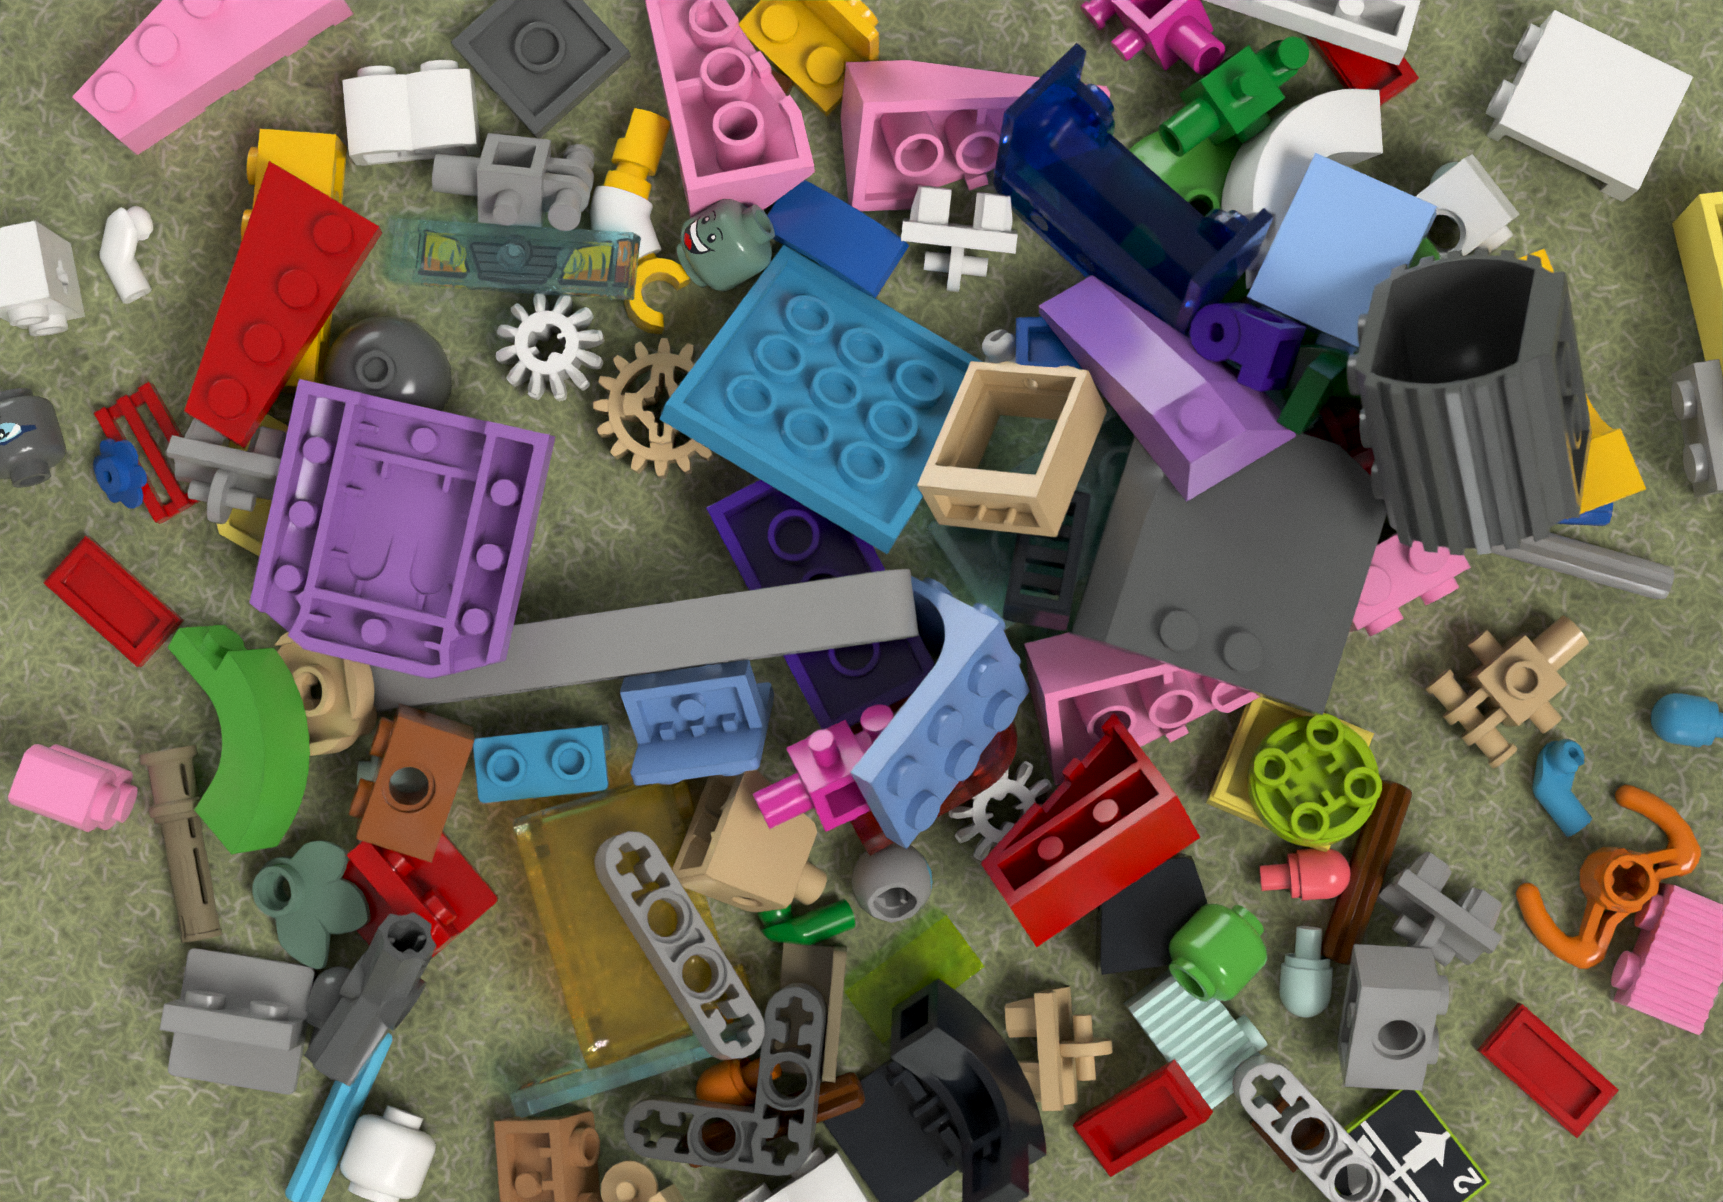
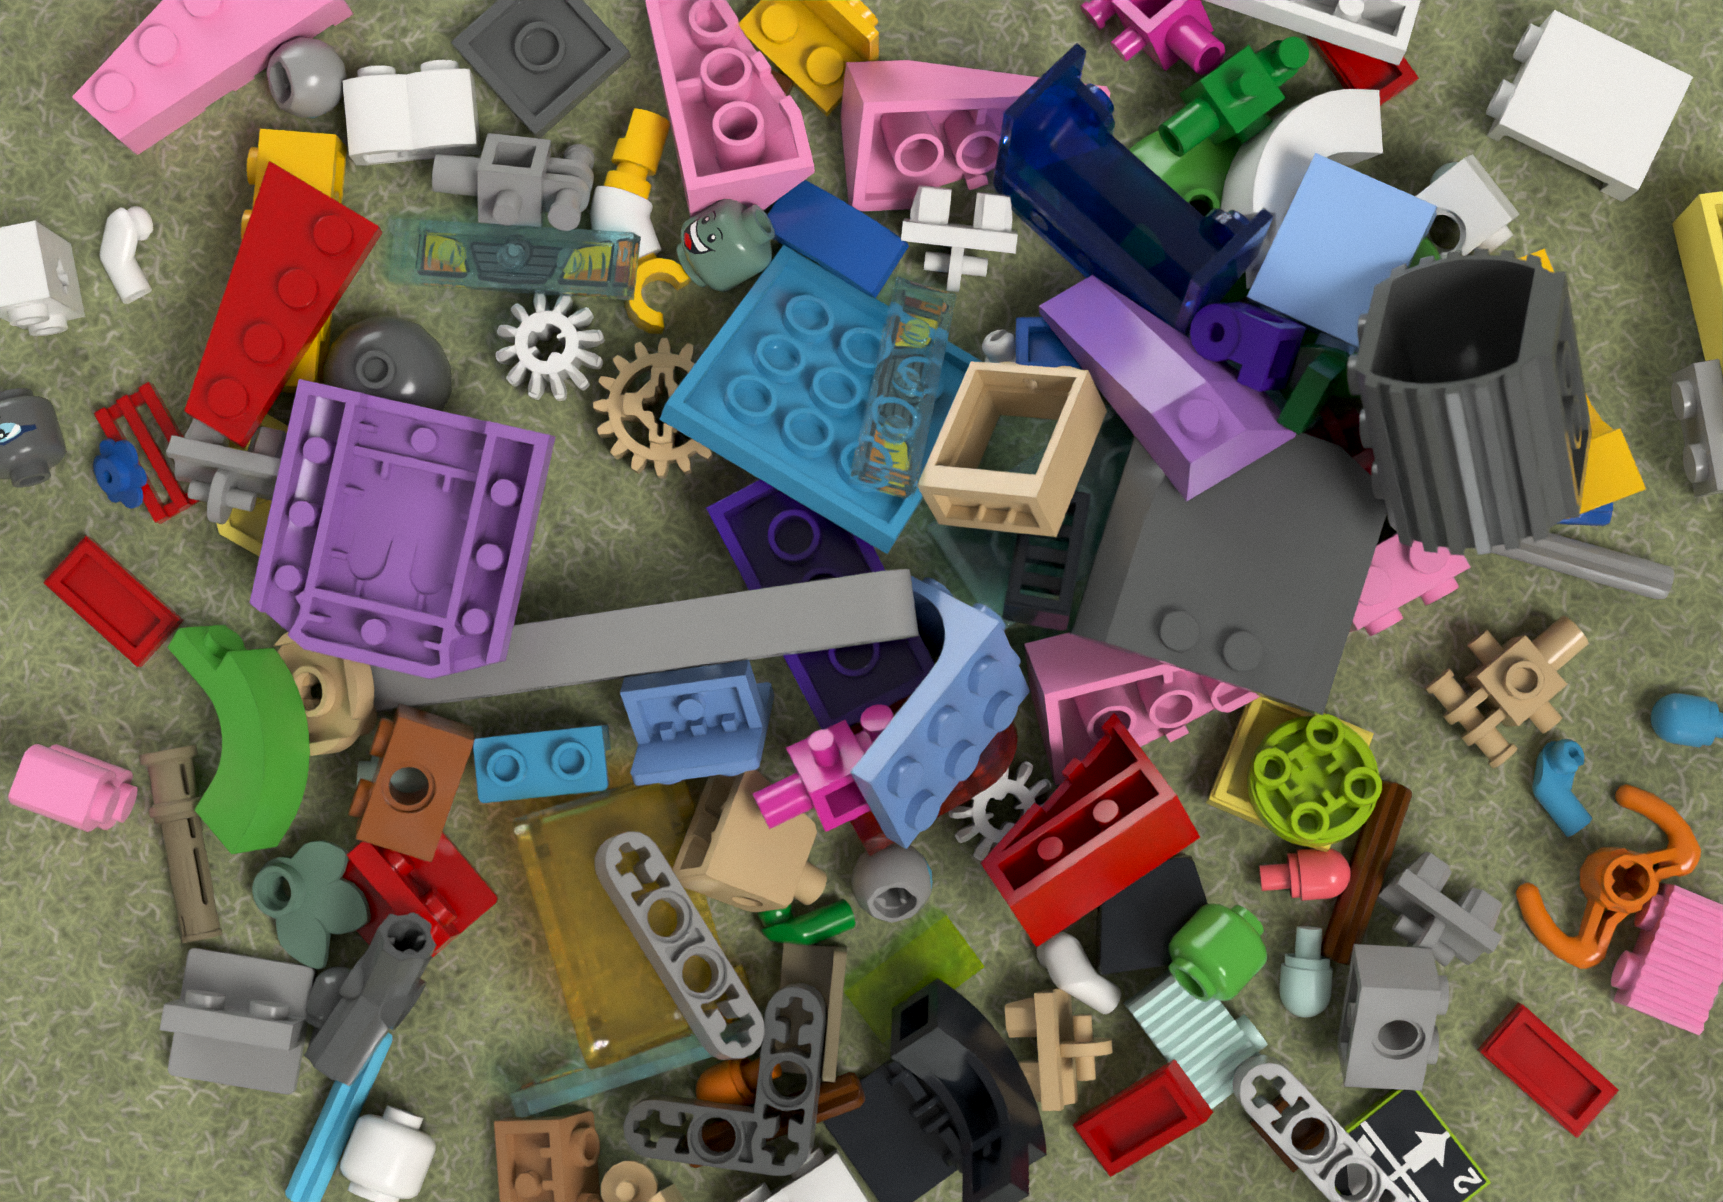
(306, 77): none -> light grey piece
(903, 389): none -> clear light blue tile
(1075, 975): none -> white arm

